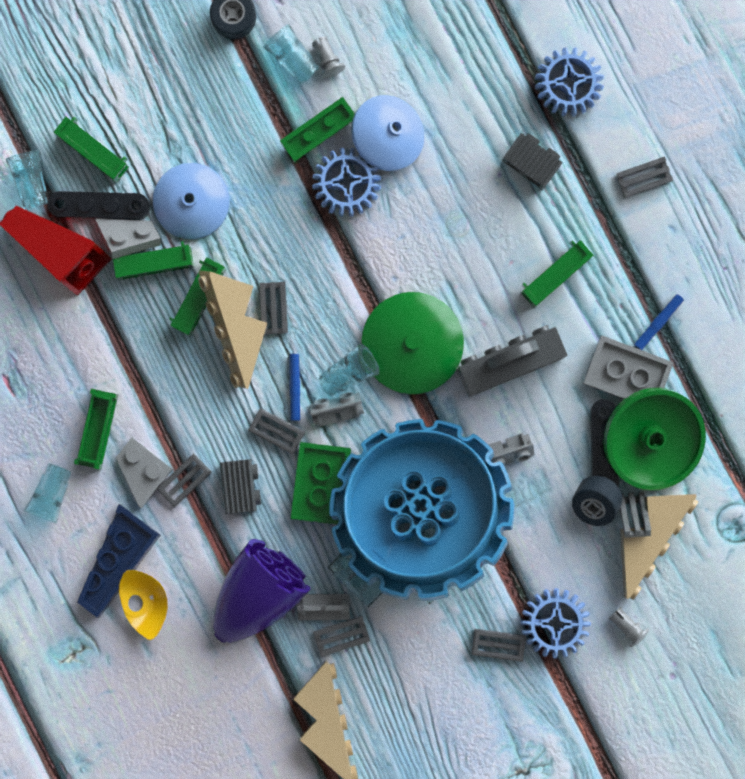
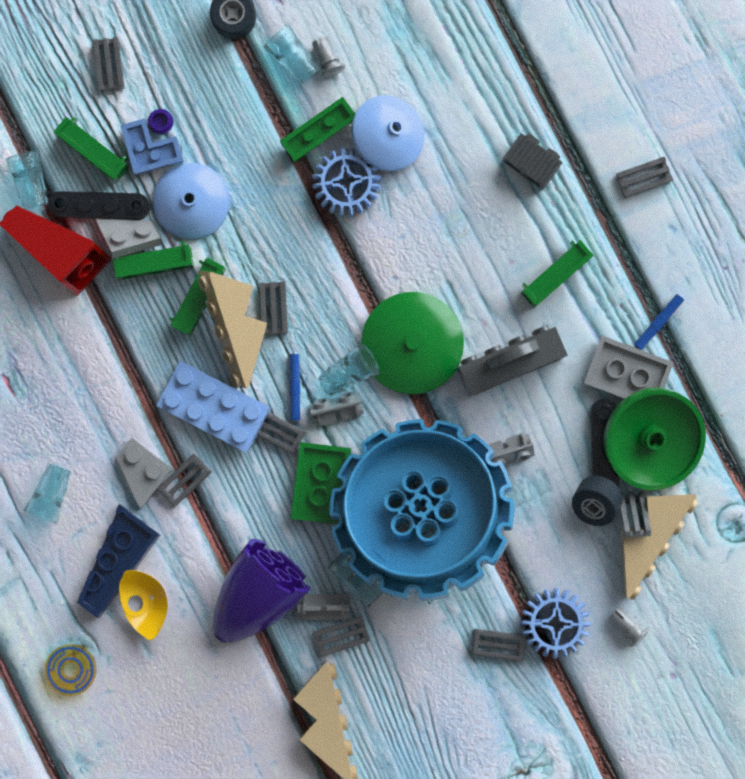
(55, 669): none -> clear yellow tile
(97, 429): green container -> none
(106, 42): none -> flat silver tile
(147, 155): none -> medium blue plate
(160, 121): none -> dark purple plate
(213, 406): none -> light blue plate
(239, 486): dark grey brick -> none
(558, 83): light blue gear -> none

